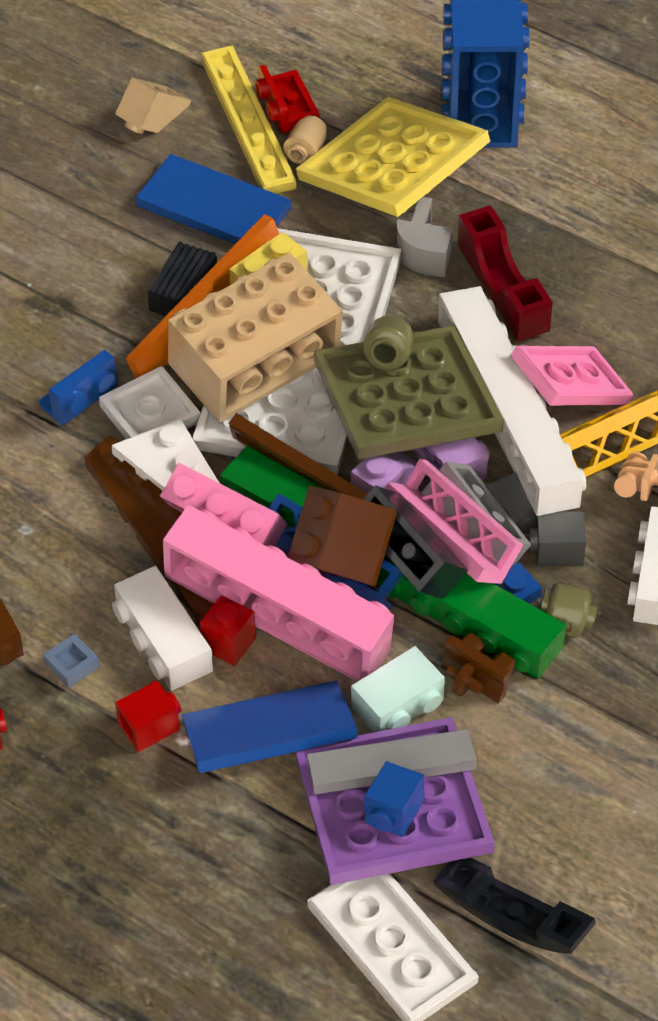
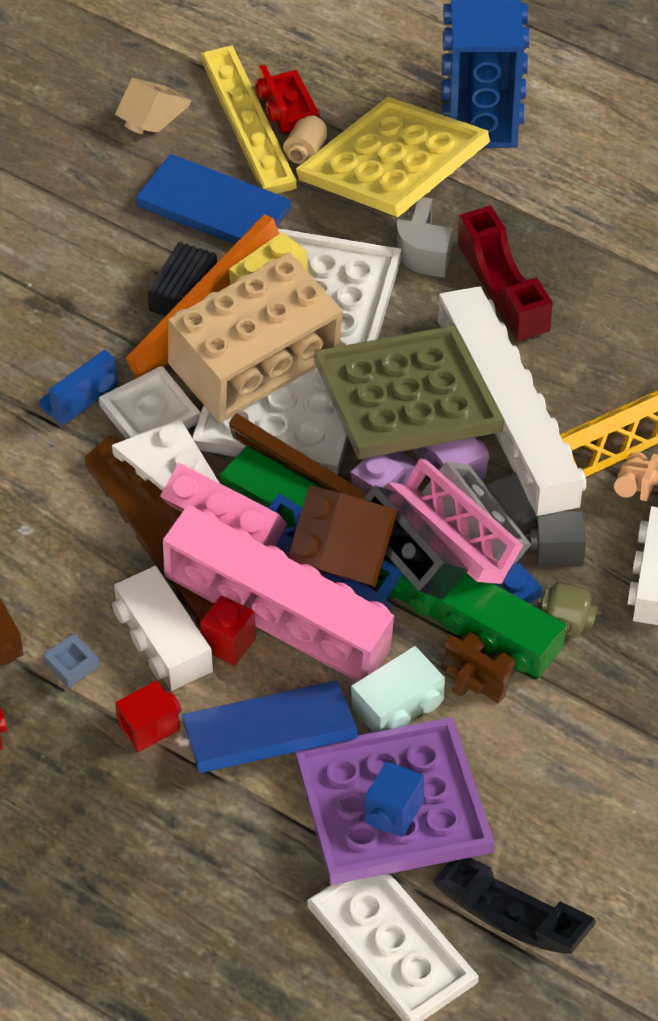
(361, 764): light grey tile -> none
(388, 342): olive head -> none
(571, 375): bright pink tile -> none

